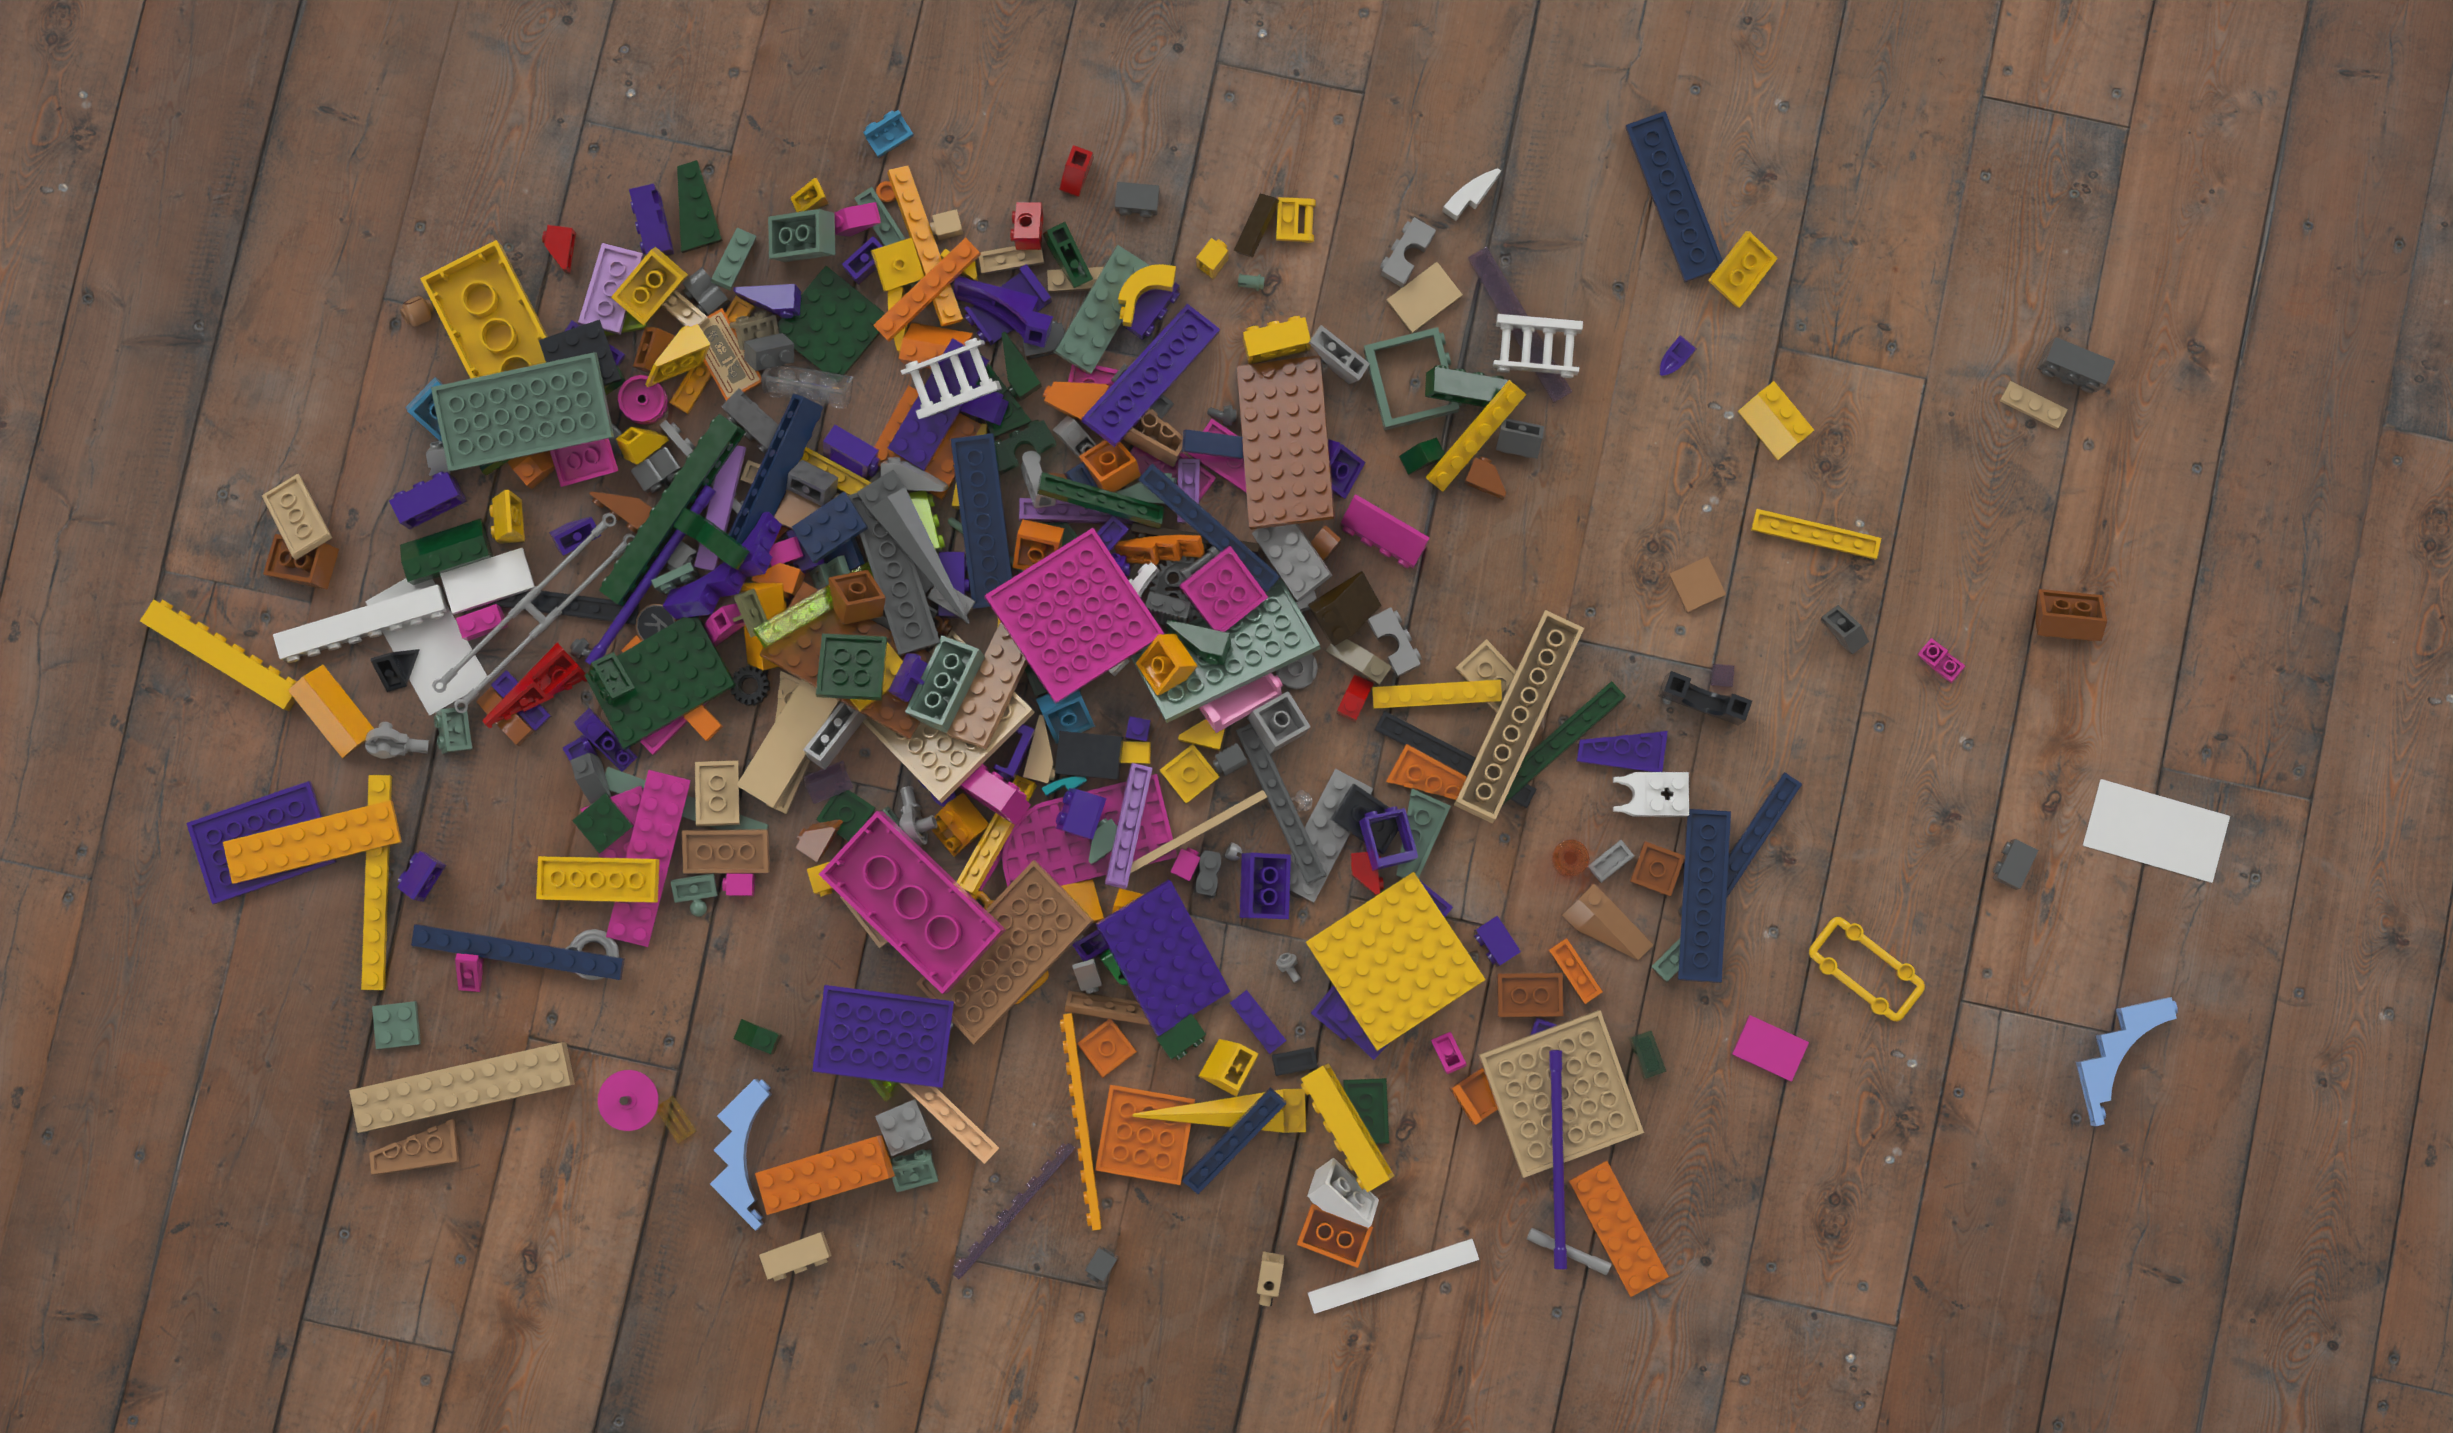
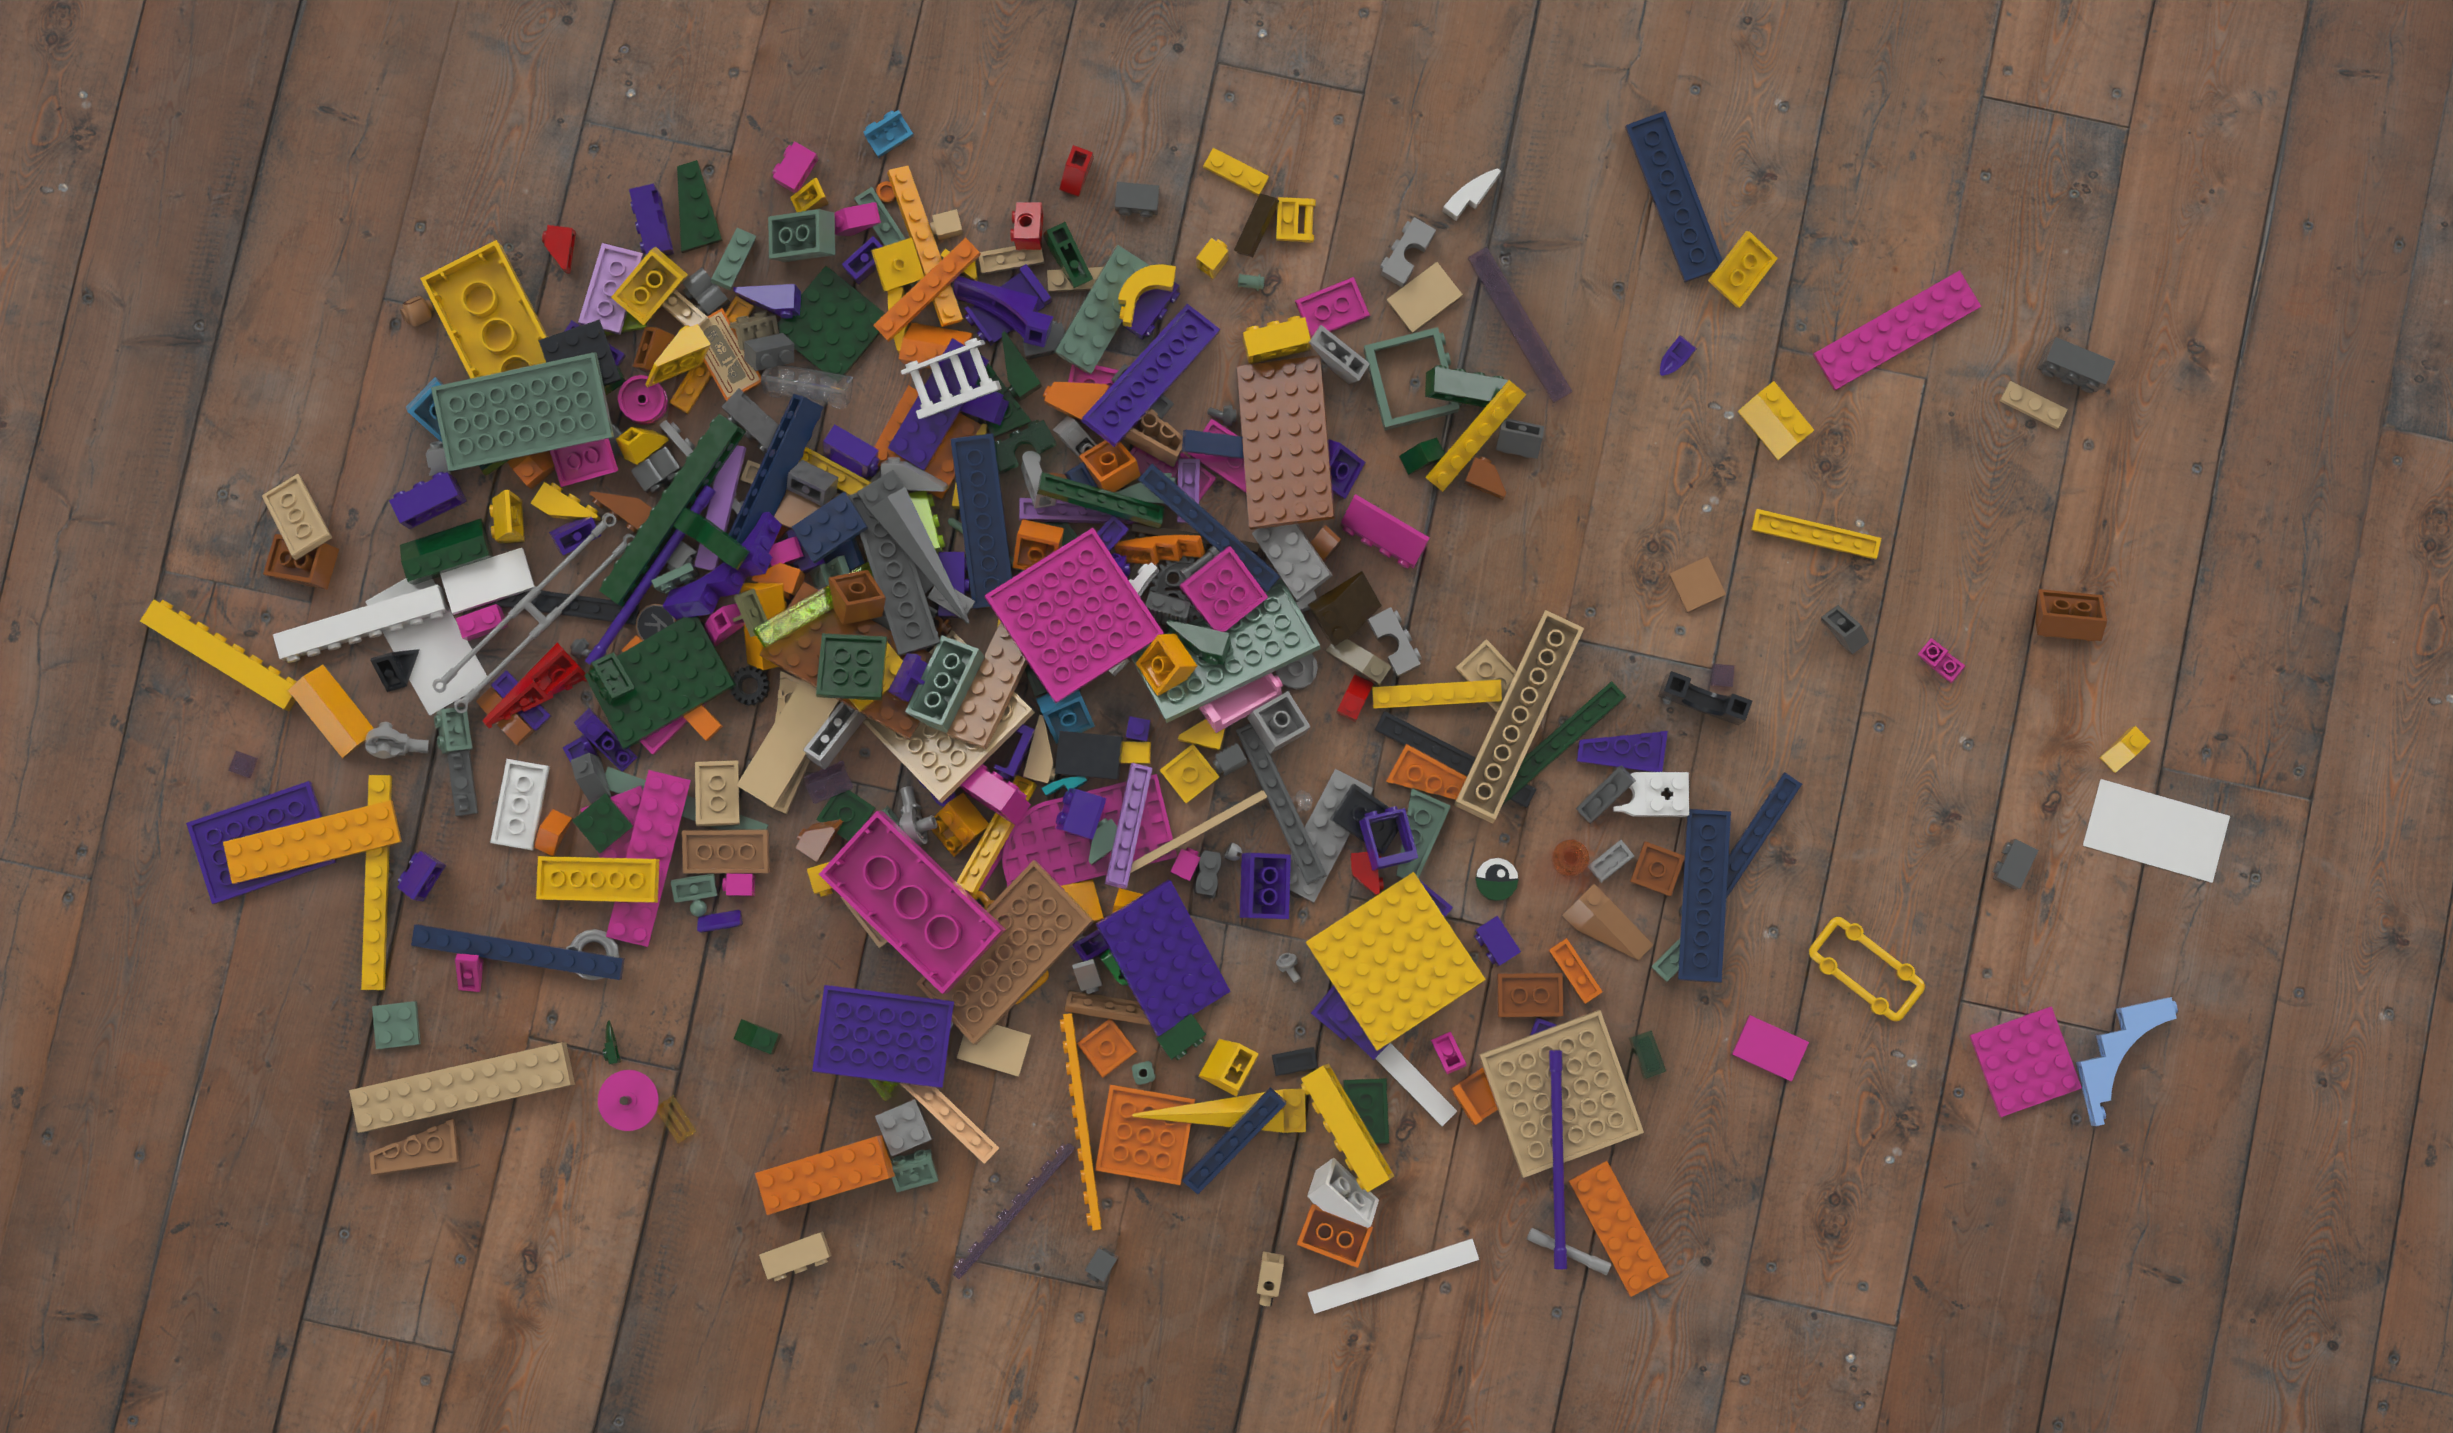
(243, 764): none -> clear purple plate
(462, 783): none -> dark grey plate
(520, 804): none -> white tile
(552, 832): none -> orange slope
(557, 505): none -> yellow slope
(611, 1051): none -> dark green plate
(719, 921): none -> dark purple slope
(734, 1180): light blue arch -> none
(795, 167): none -> dark pink brick
(998, 1049): none -> tan tile
(1150, 1072): none -> sand green brick
(1236, 171): none -> yellow plate
(1258, 1021): dark purple plate -> none
(1333, 307): none -> dark pink tile
(1416, 1084): none -> white tile
(1496, 879): none -> tile
(1549, 327): white fence -> none
(1605, 794): none -> dark grey tile
(1896, 330): none -> dark pink plate
(2025, 1061): none -> dark pink plate
(2124, 749): none -> yellow slope

